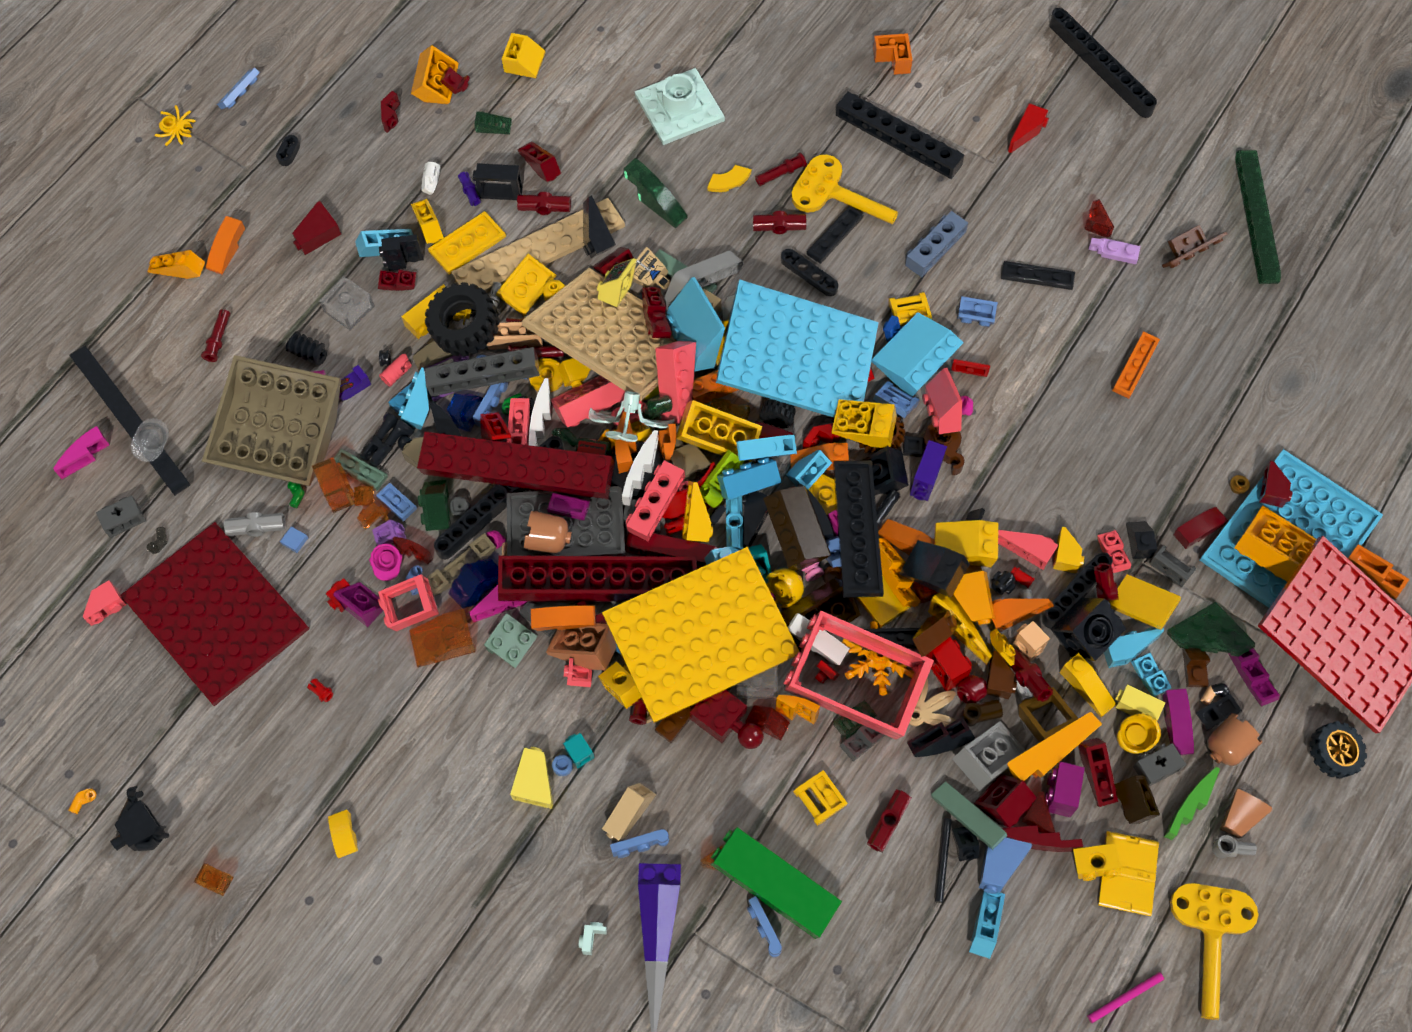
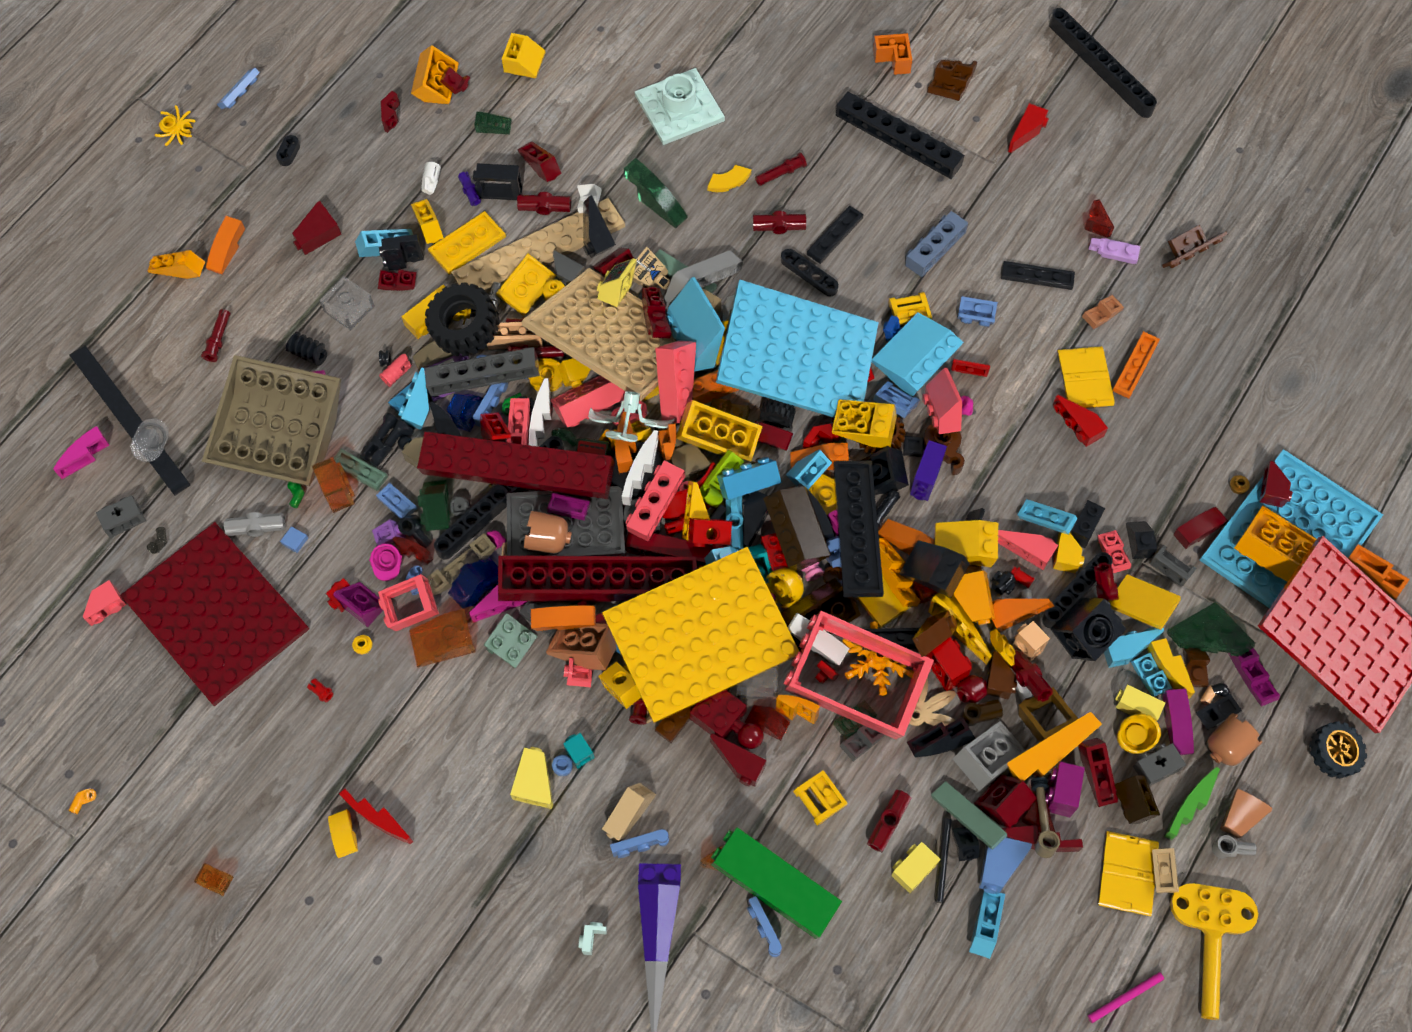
(137, 825): black torso -> none
(353, 383): dark purple leg -> none
(363, 495): clear orange slope -> none
(364, 649): none -> yellow plate
(371, 514): clear orange bracket -> none
(380, 819): none -> red slope
(416, 531): none -> black axle
(566, 268): none -> dark grey slope
(586, 191): none -> white slope
(656, 407): clear green piece -> none
(699, 527): none -> red brick
(743, 764): none -> dark red slope
(766, 447): medium azure slope -> none
(774, 551): none -> red brick
(820, 184): yellow piece -> none
(915, 867): none -> light yellow brick
(951, 79): none -> reddish brown slope
(1040, 785): none -> dark tan piece
(1047, 516): none -> medium azure plate
(1082, 421): none -> red slope
(1086, 377): none -> yellow piece
(1087, 523): none -> black brick
(1088, 684): yellow slope -> none
(1103, 312): none -> nougat slope
(1106, 853): yellow brick -> none
(1165, 870): none -> tan plate
(1172, 666): none -> yellow slope
(1258, 217): clear green beam -> none

